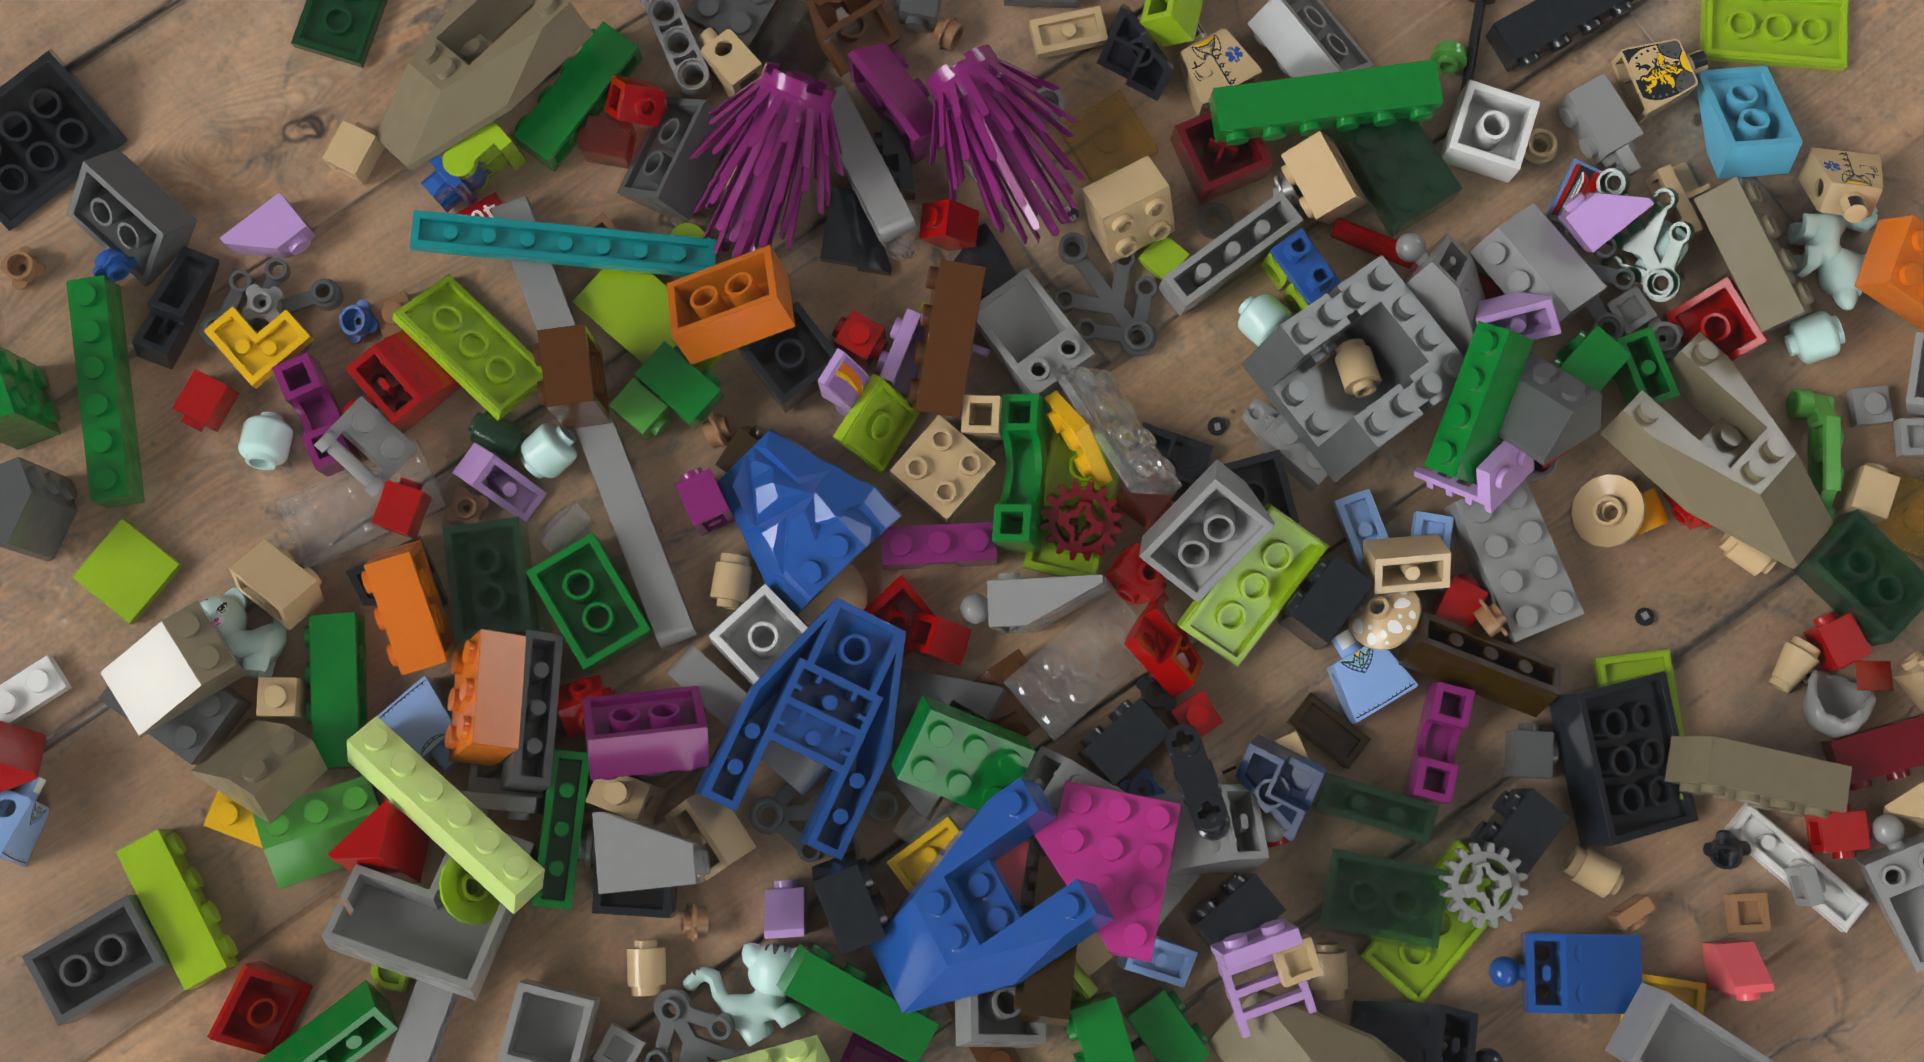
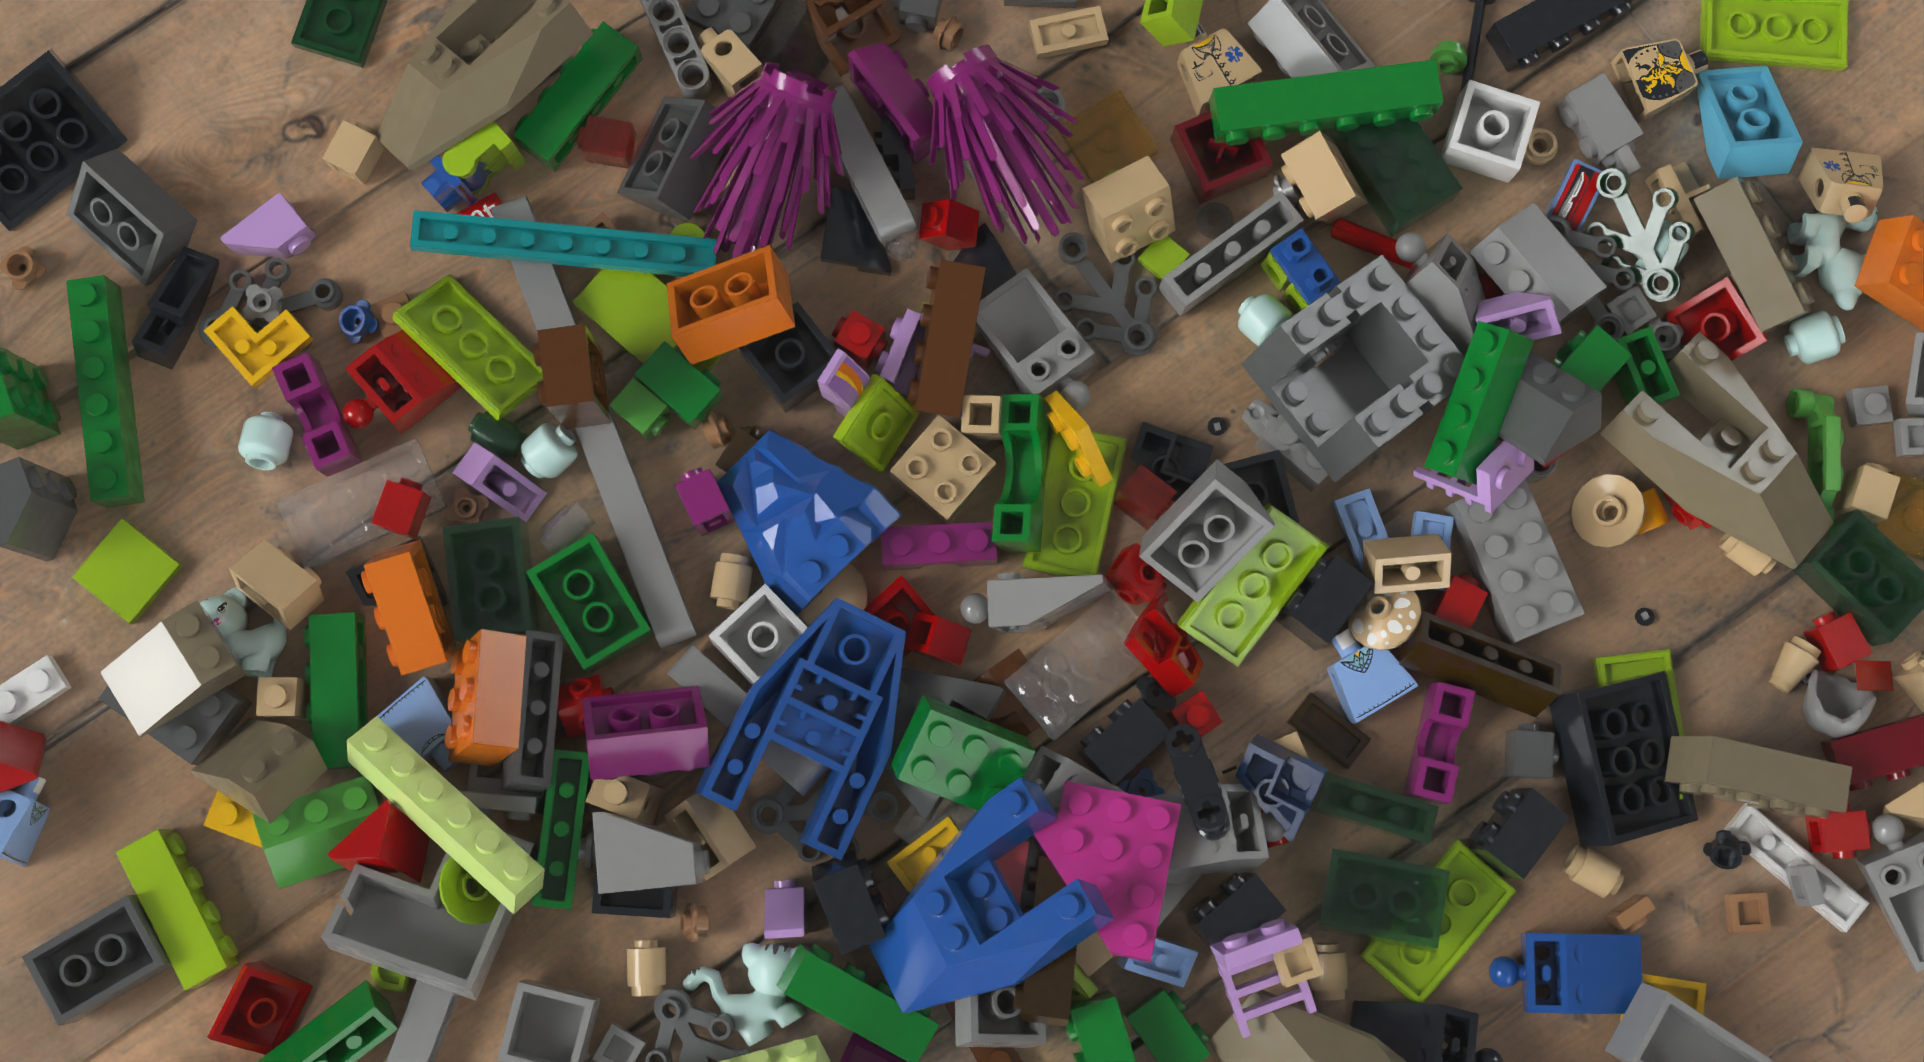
(114, 264): blue plate -> none
(205, 402): red brick -> none
(373, 437): light grey plate -> none
(636, 101): red brick -> none
(1073, 213): piece -> none
(1095, 523): dark red gear -> none
(1118, 430): clear plate -> none
(1136, 55): black slope -> none
(1357, 368): tan brick -> none
(1491, 618): medium nougat plate -> none
(1499, 882): light grey gear -> none
(1599, 217): lavender slope -> none
(1736, 969): coral slope -> none

